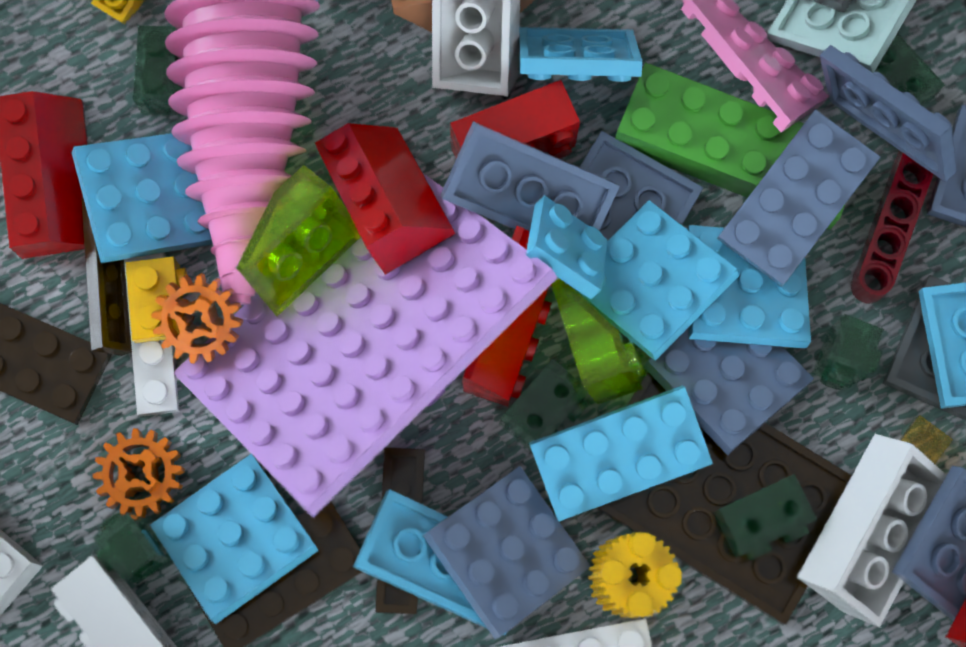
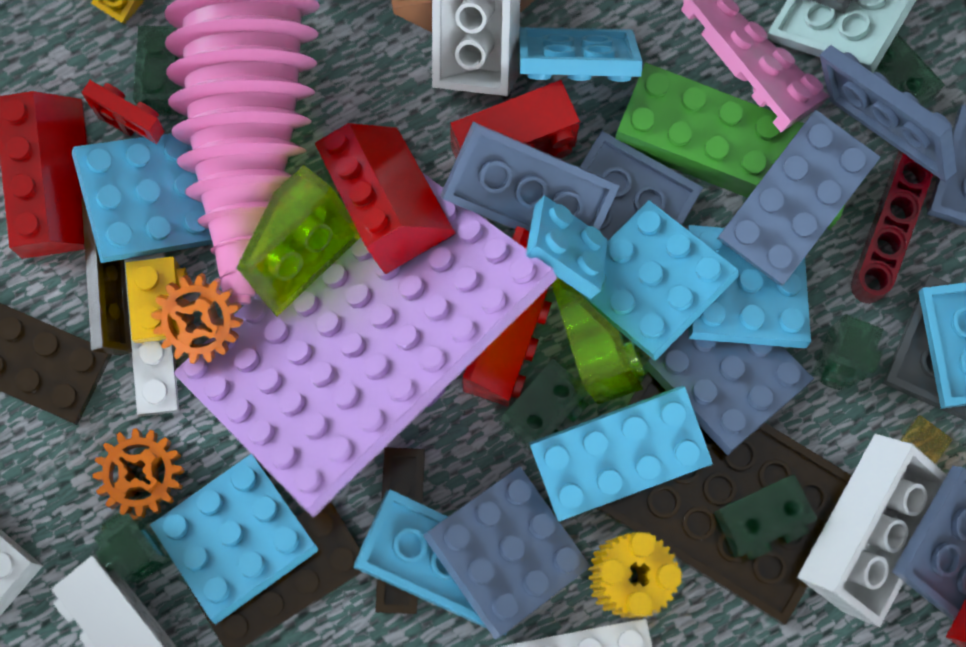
(114, 110): none -> red plate

